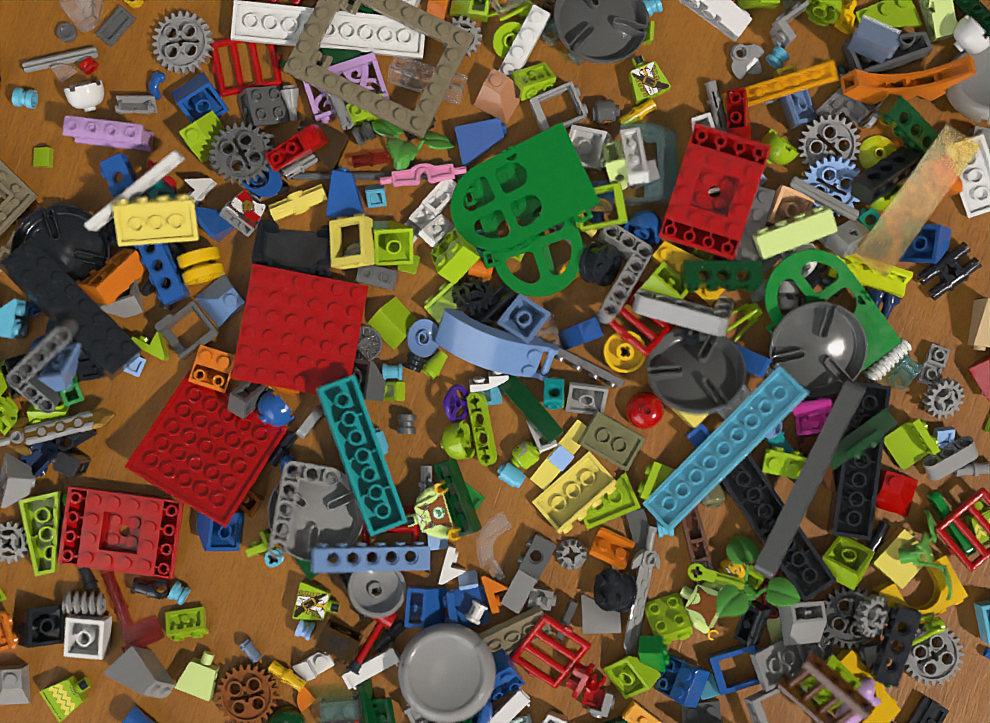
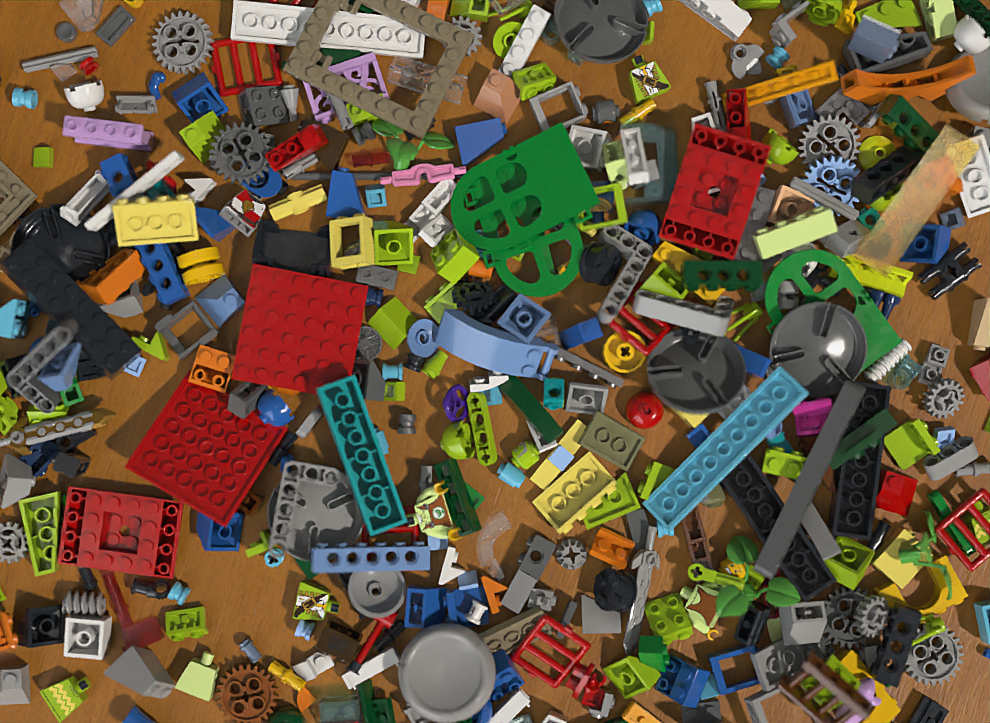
(85, 199): none -> white container
(374, 297): none -> dark blue wheel
(819, 534): none -> light grey tile
(952, 218): none -> sand blue slope

